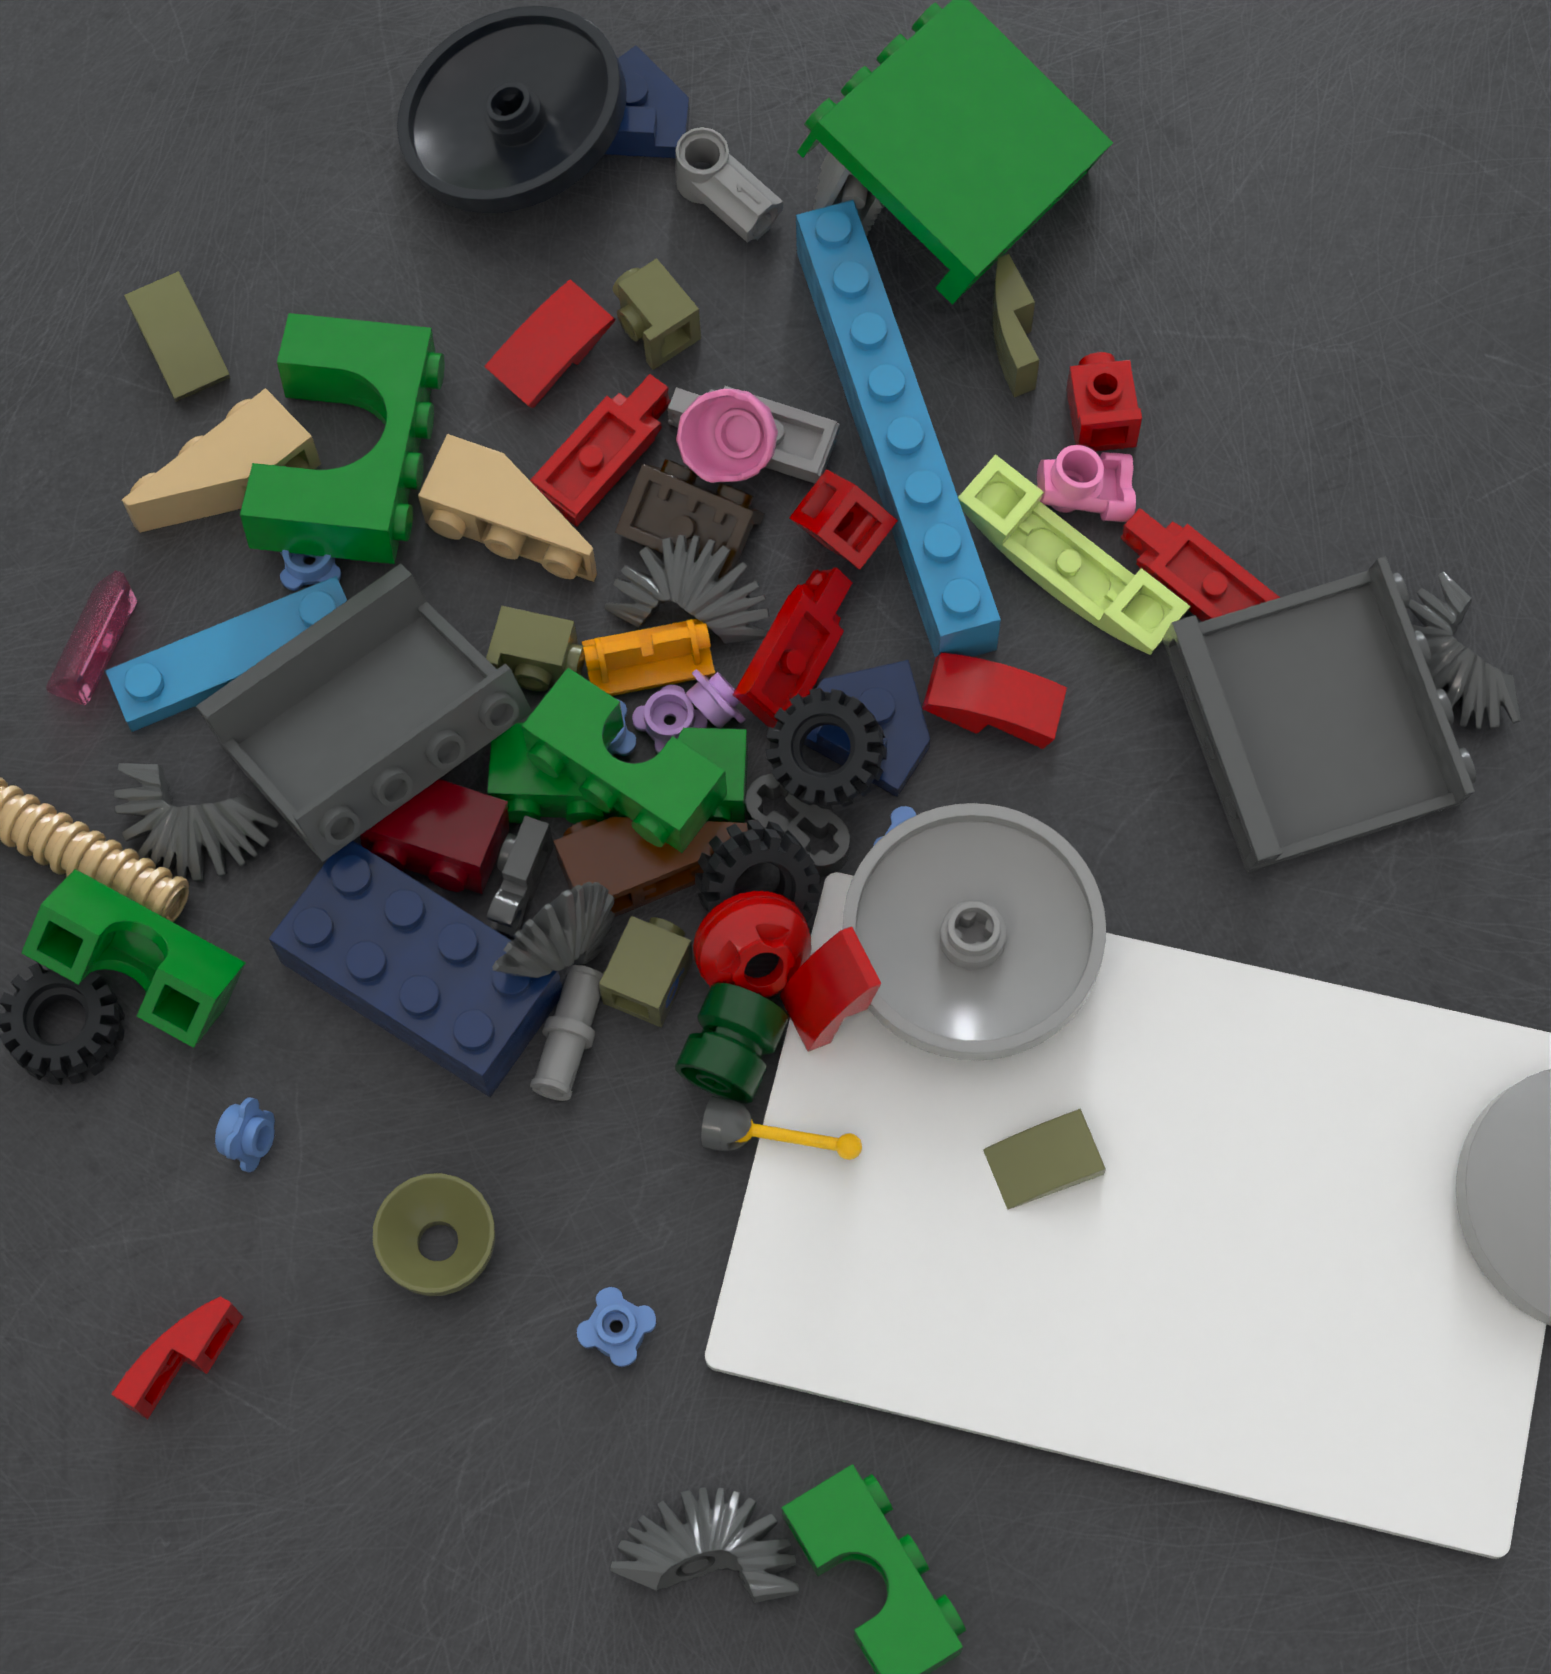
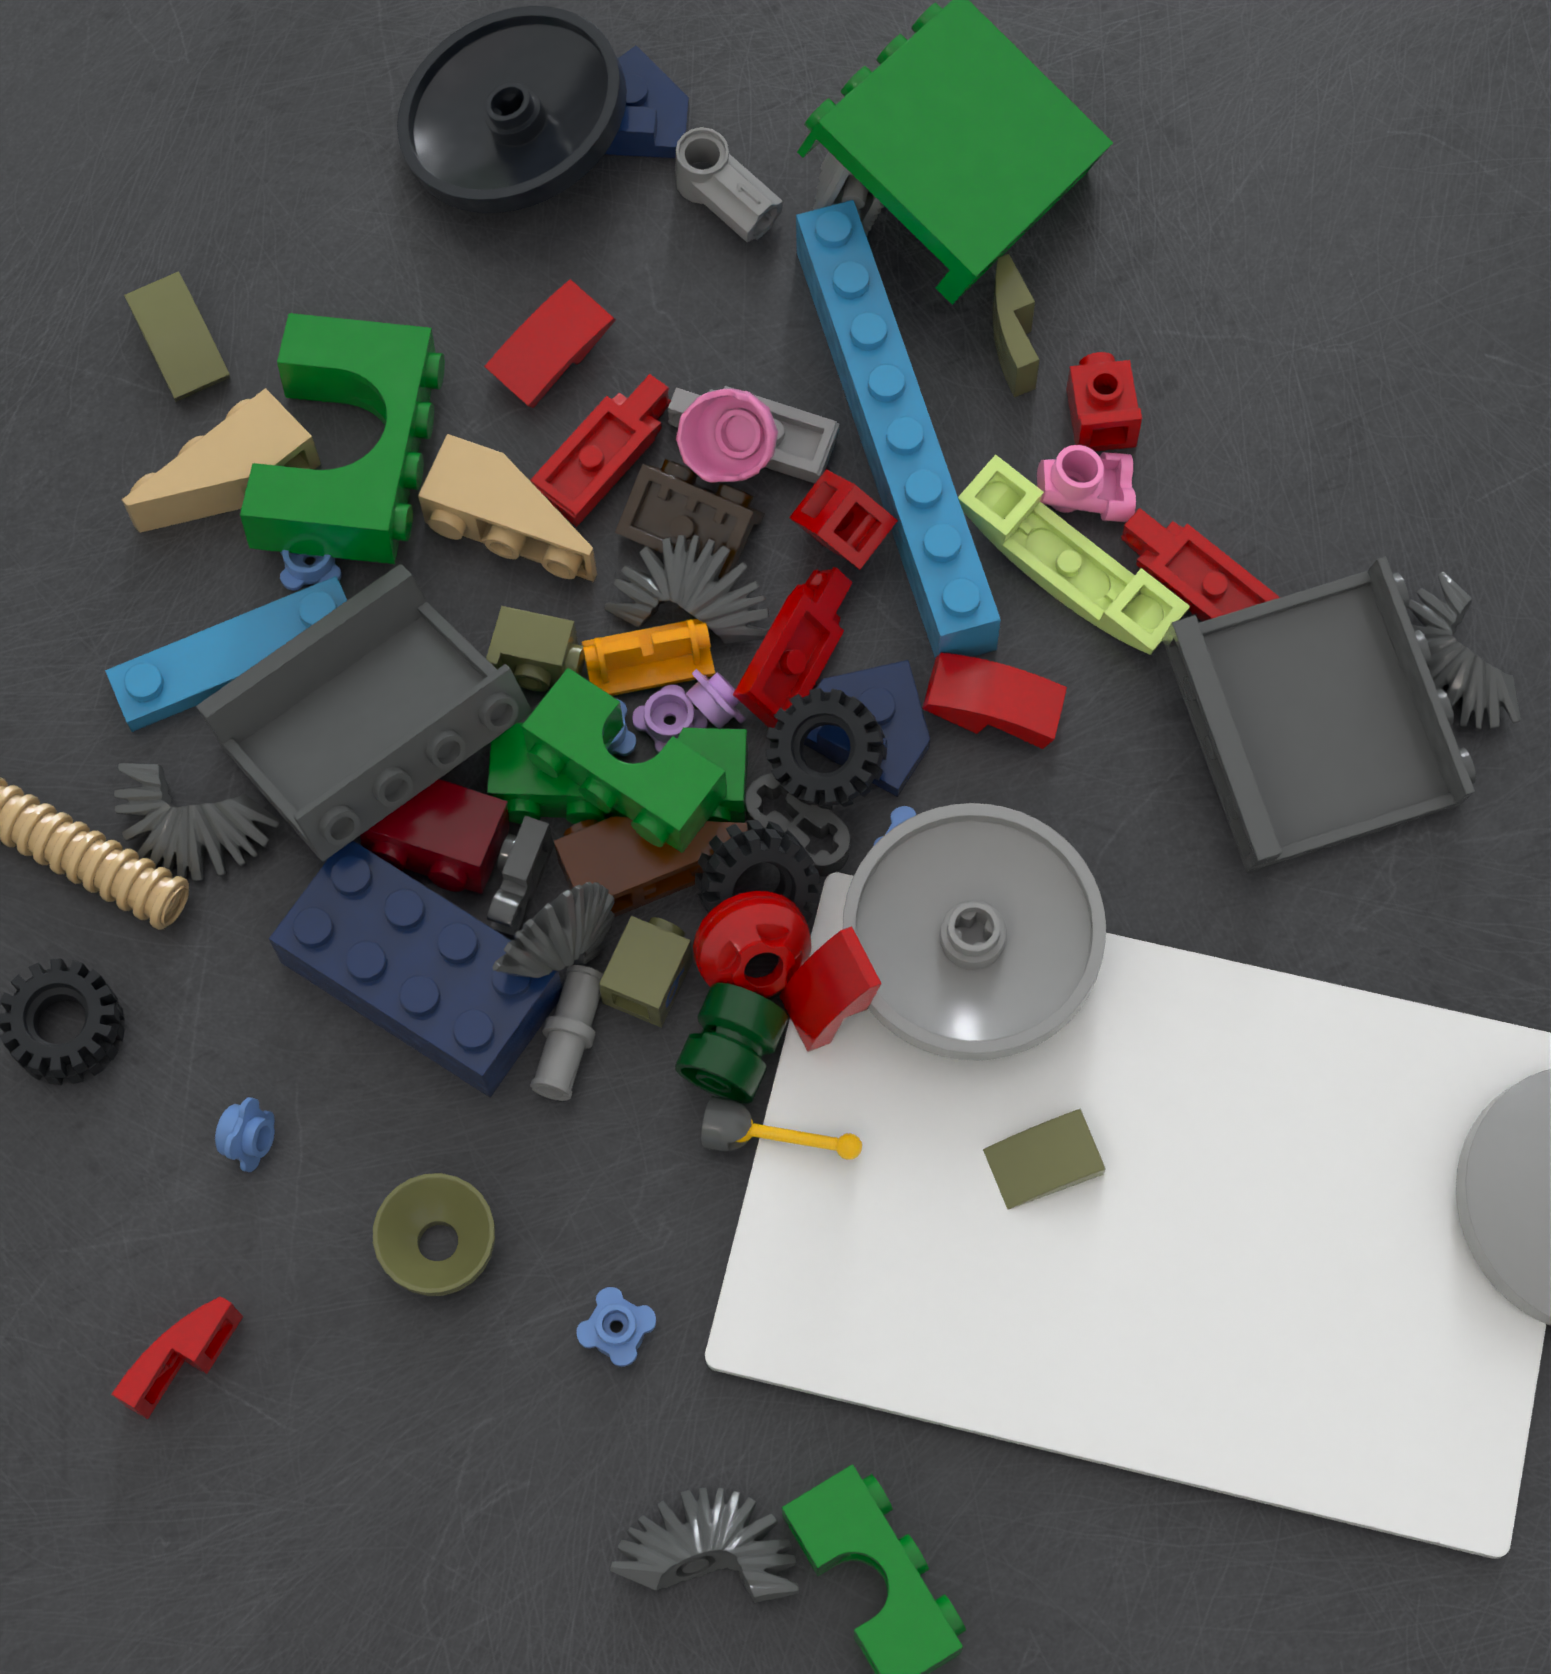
(93, 639): clear pink slope -> none
(96, 928): green arch -> none
(657, 312): olive brick -> none

